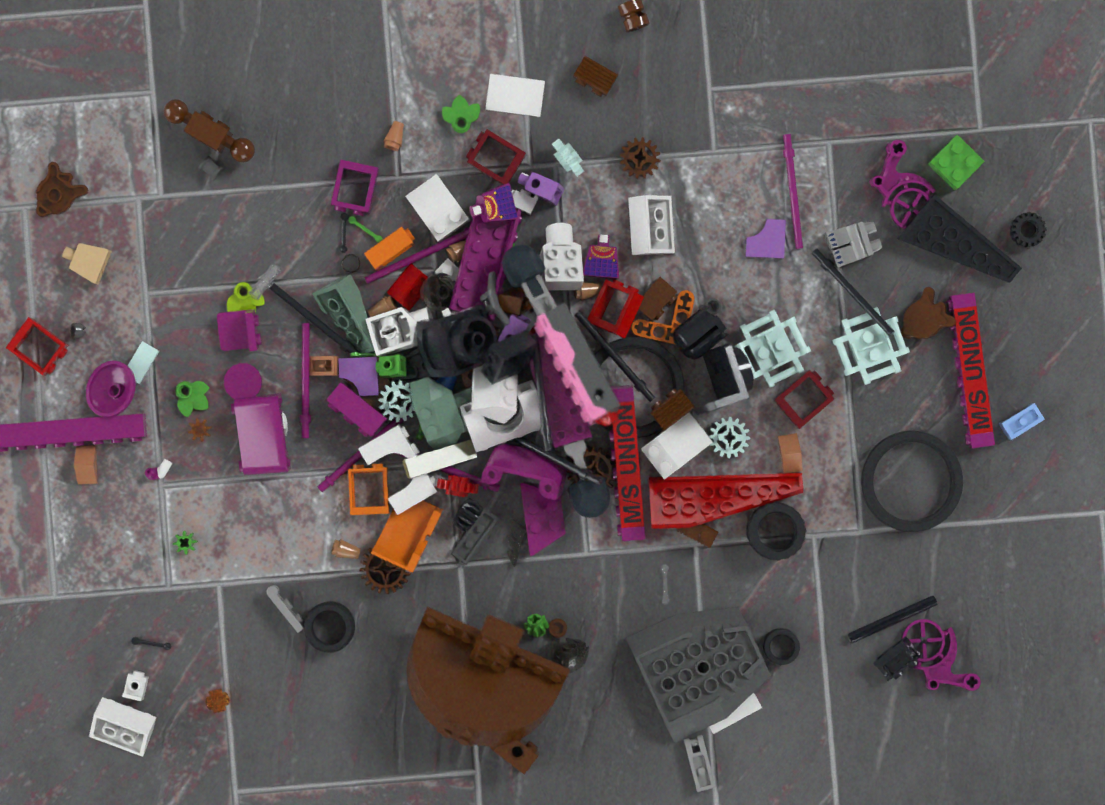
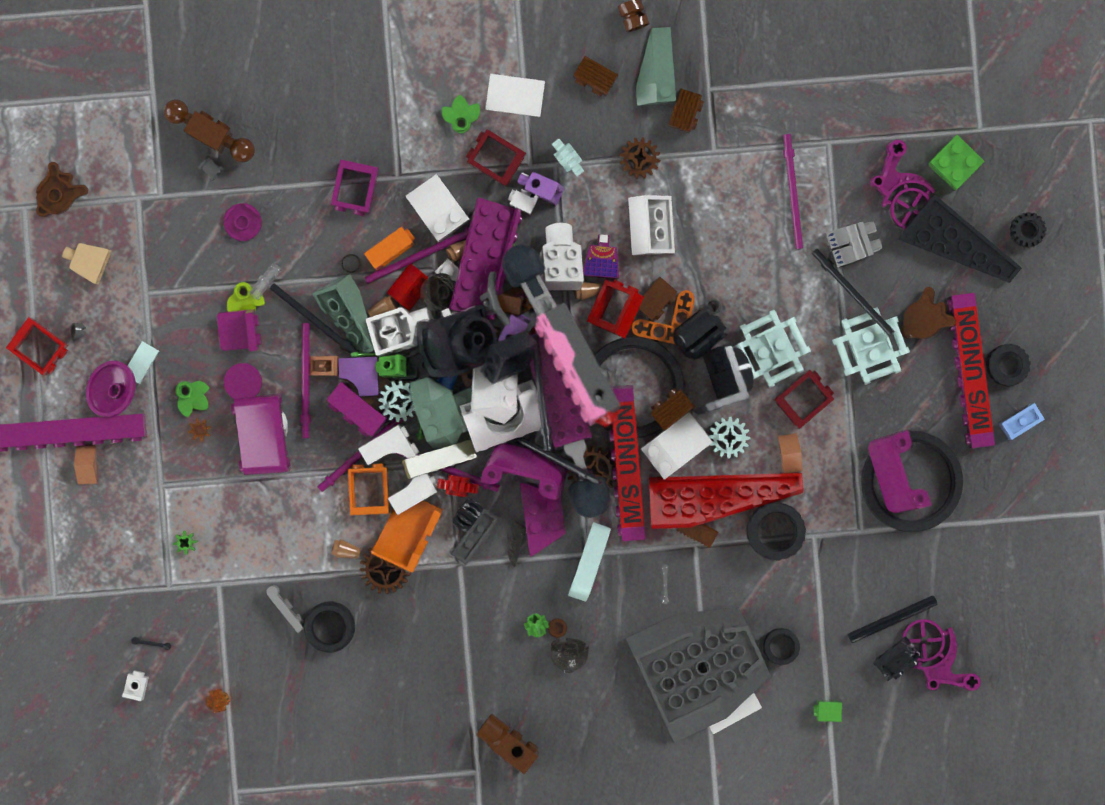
(122, 726): white slope -> none
(158, 472): arm -> none
(242, 222): none -> magenta tile
(344, 217): black hinge -> none
(352, 220): bright green hinge -> none
(394, 137): nougat cone -> none
(480, 681): reddish brown piece -> none
(495, 205): torso -> none
(589, 562): none -> light aqua beam
(639, 384): black bar -> none
(656, 74): none -> sand green wedge
(685, 111): none -> reddish brown brick
(699, 764): light grey plate -> none
(769, 242): medium lavender tile -> none
(828, 710): none -> bright green brick
(891, 474): none -> magenta windscreen
(1008, 350): none -> black tyre

